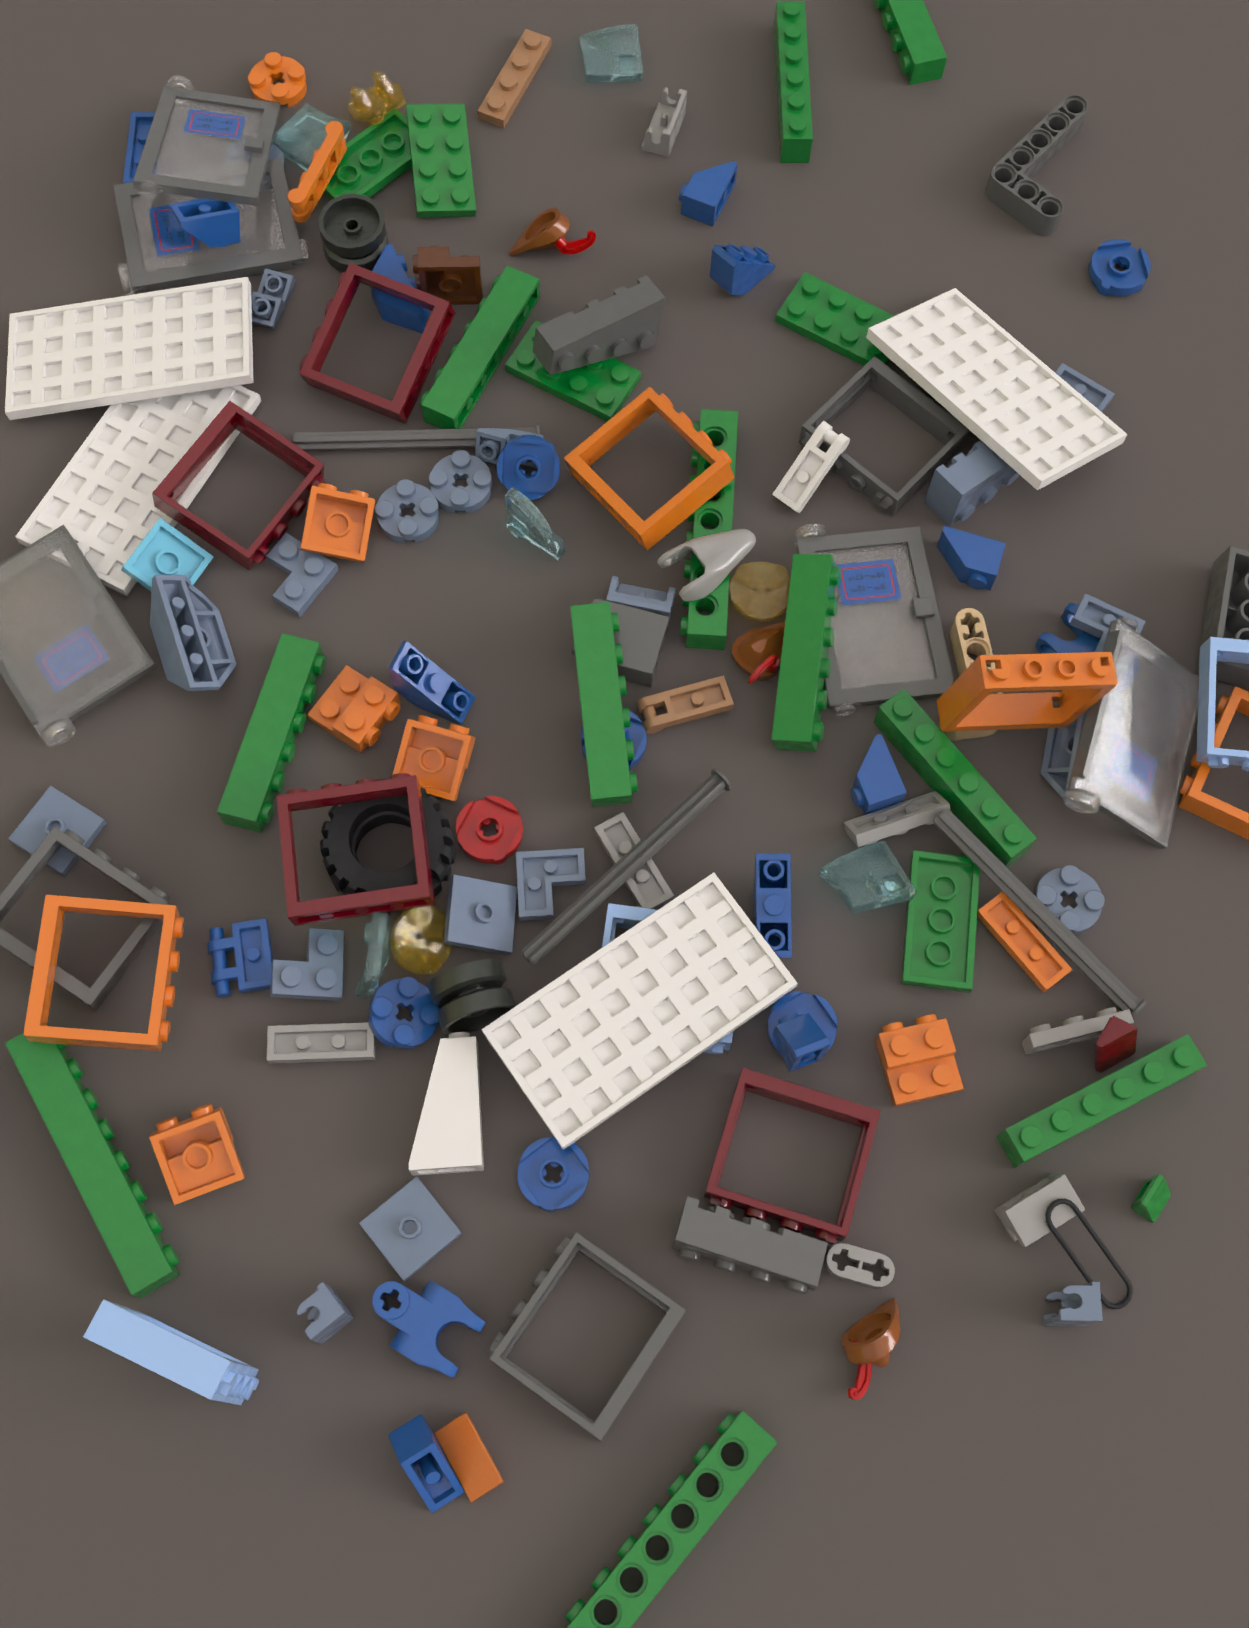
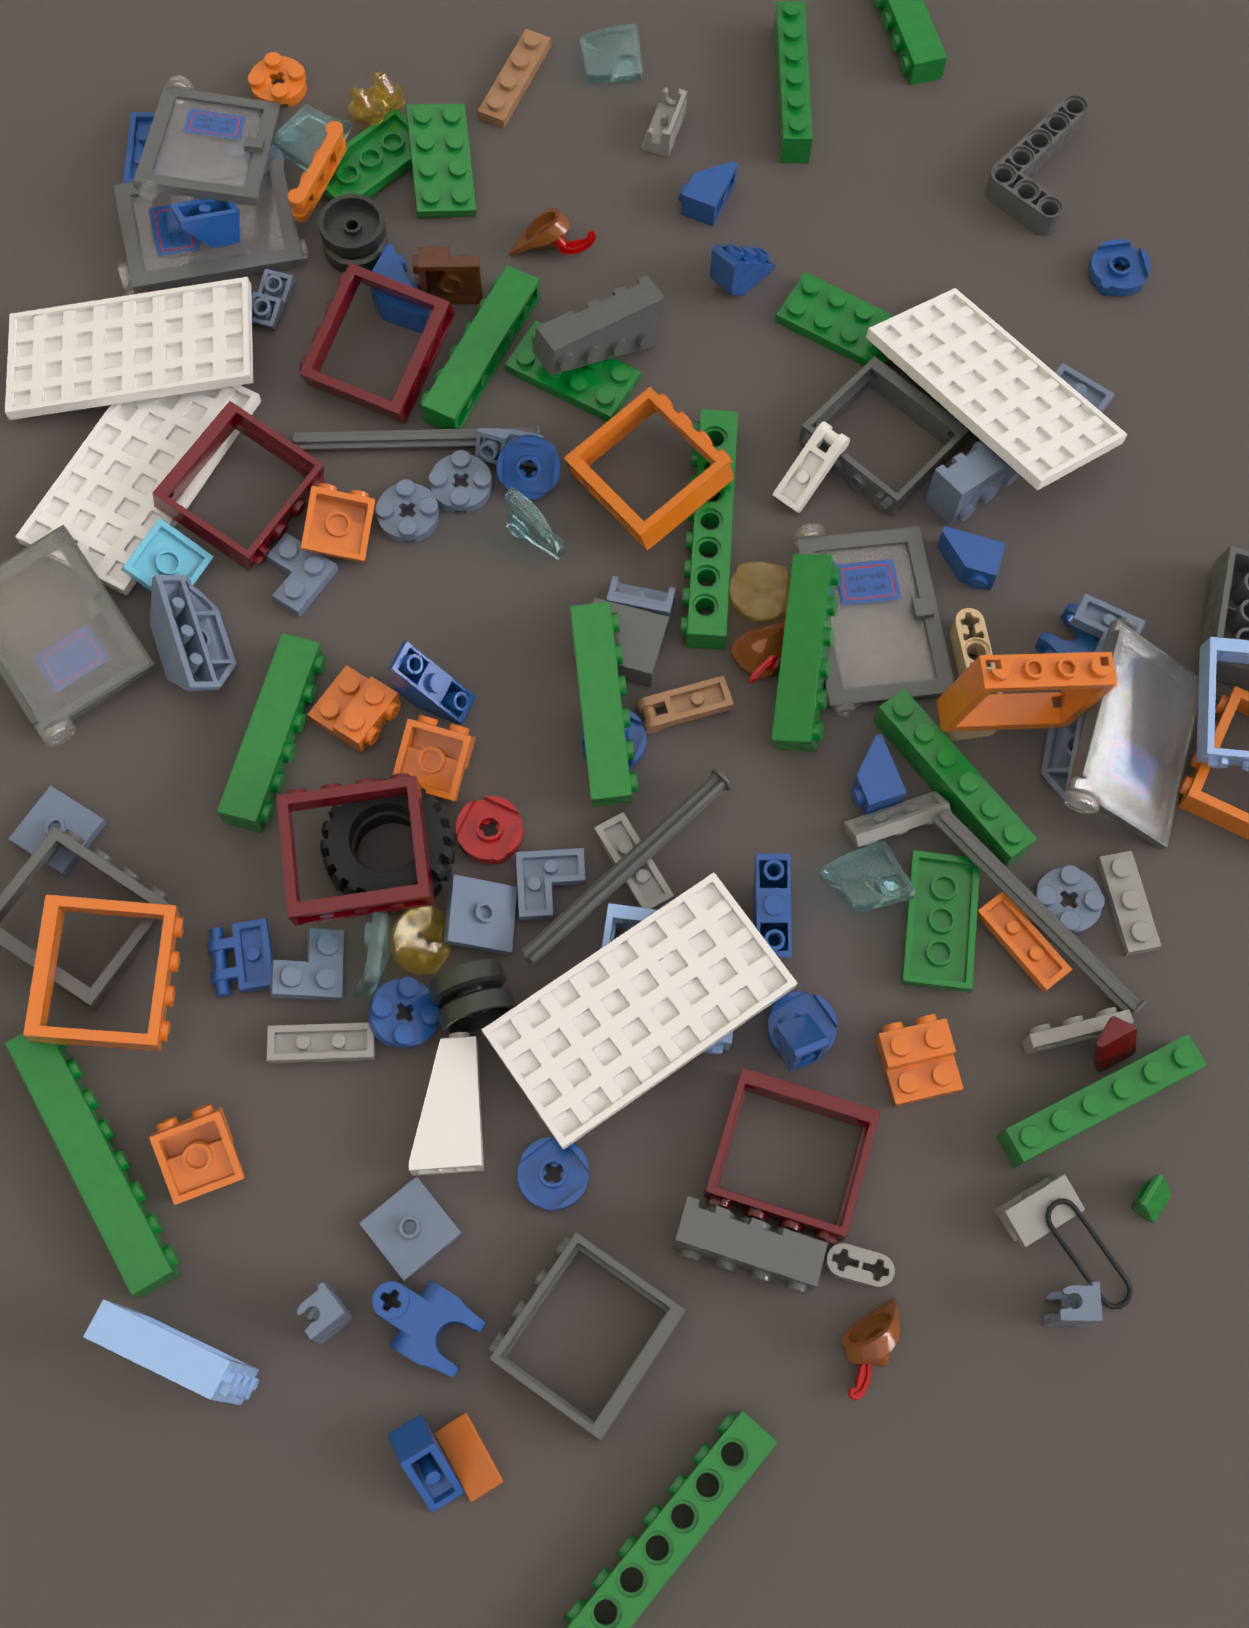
(718, 555): light grey animal -> none
(1128, 903): none -> light grey plate

